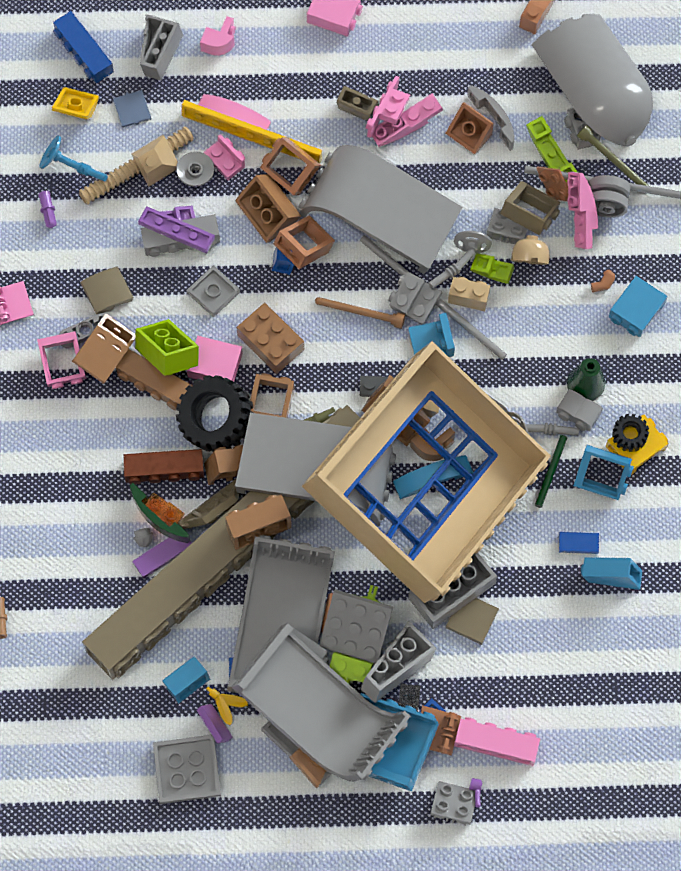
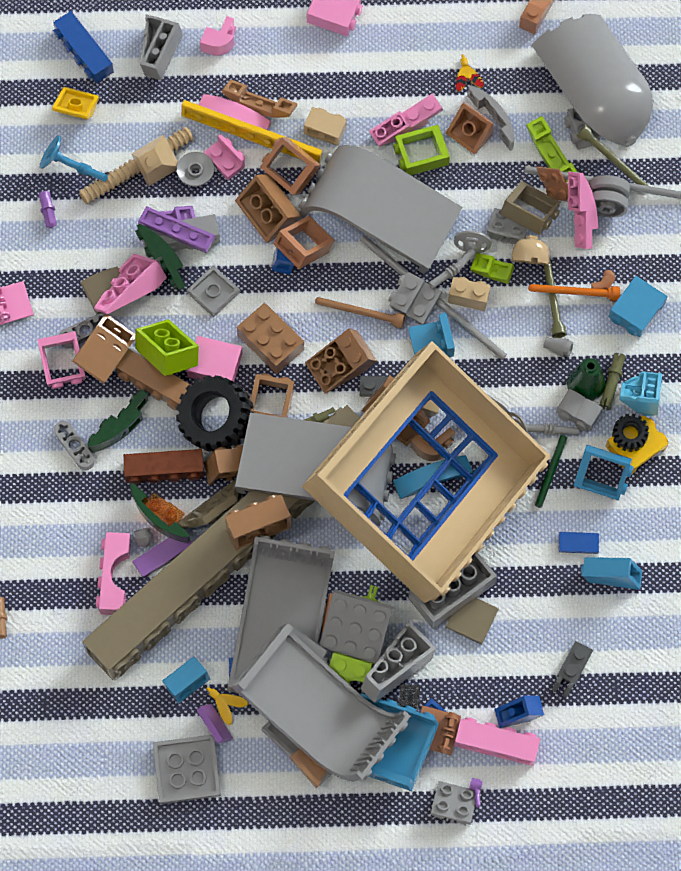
(77, 459): none -> light grey beam
(115, 429): none -> dark green slope
(116, 549): none -> bright pink arch
(132, 108): sand blue piece -> none
(136, 278): none -> bright pink wedge
(158, 247): none -> dark green slope
(238, 93): none -> medium nougat slope
(325, 126): none -> tan brick
(341, 360): none -> medium nougat slope
(356, 103): dark tan brick -> none
(390, 107): bright pink bracket -> none
(425, 164): none -> lime window
(467, 71): none -> piece
(519, 711): none -> blue slope
(558, 329): none -> olive piece
(559, 346): none -> light grey cone
(573, 667): none -> dark grey hinge
(611, 293): none -> orange piece
(615, 373): none -> olive pin
(642, 393): none -> medium azure wedge

